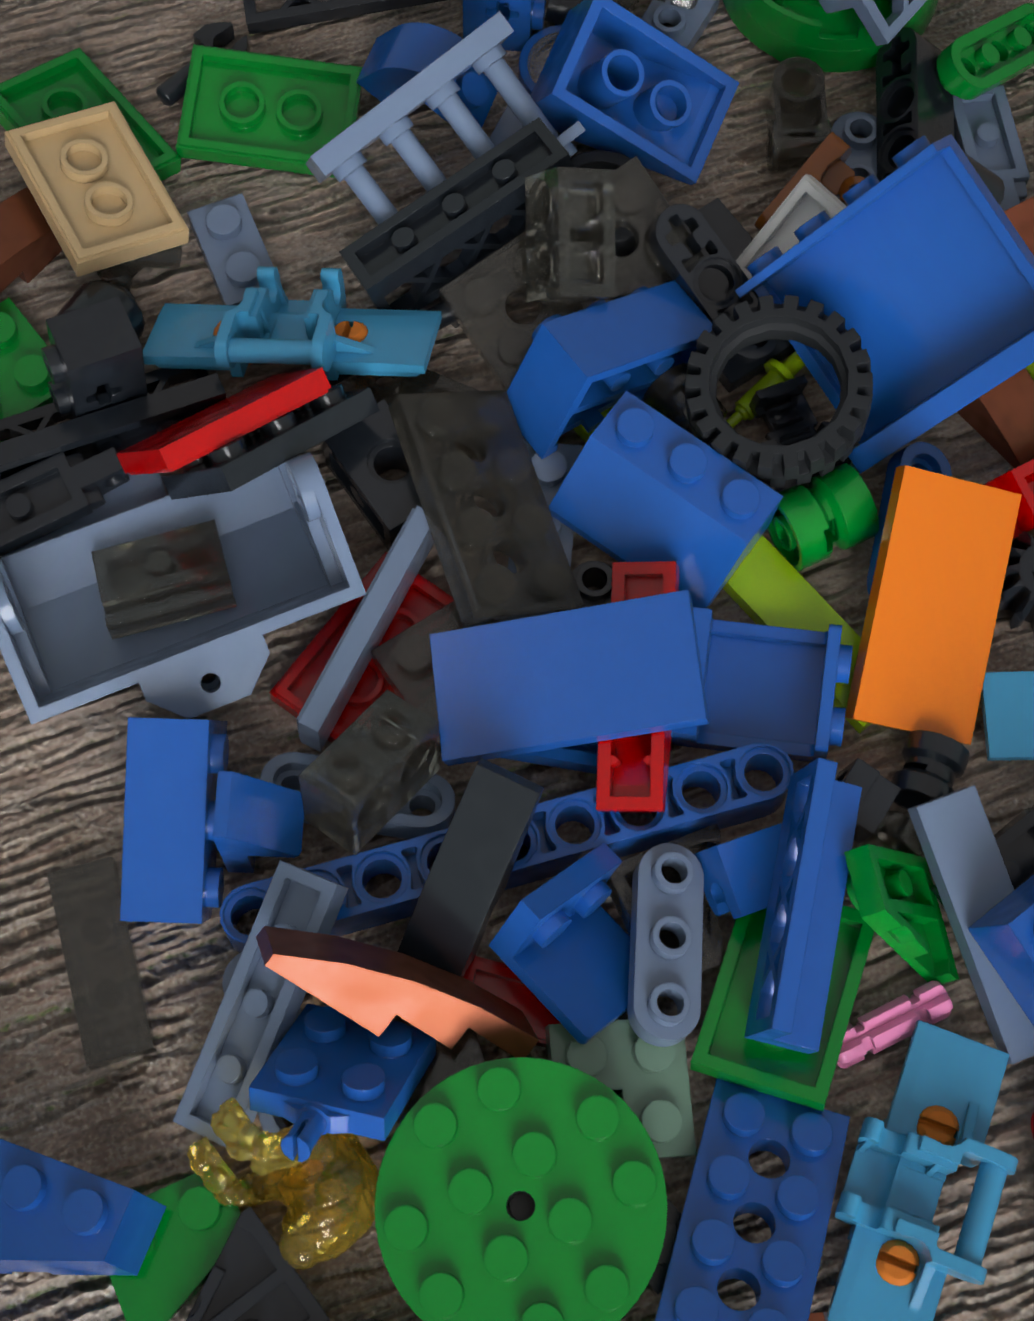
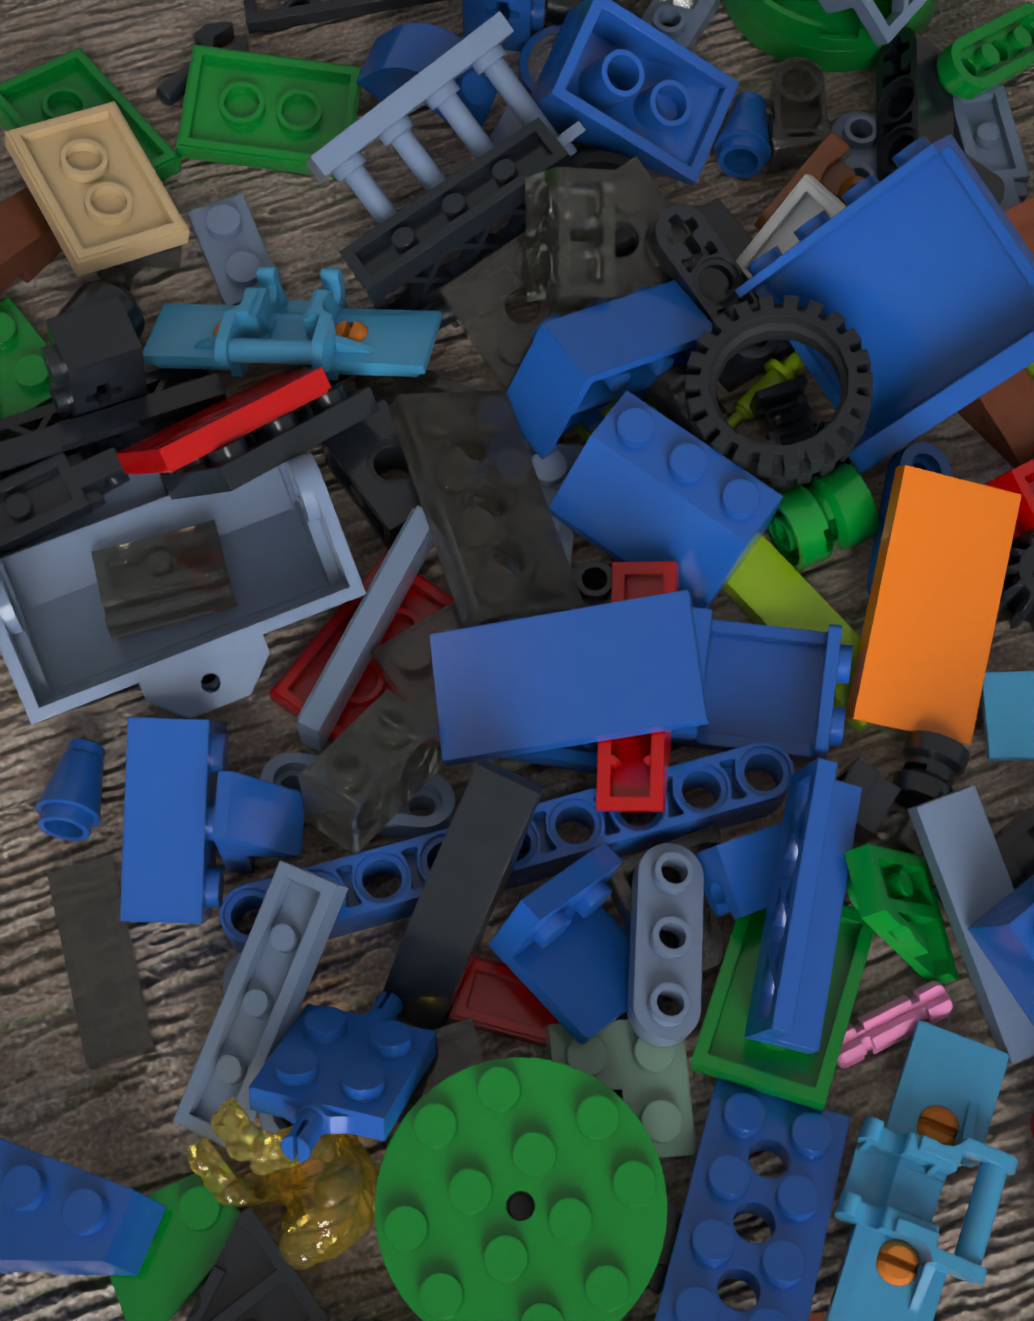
(73, 793): none -> blue cone
(380, 983): slope -> none
(744, 137): none -> blue cone

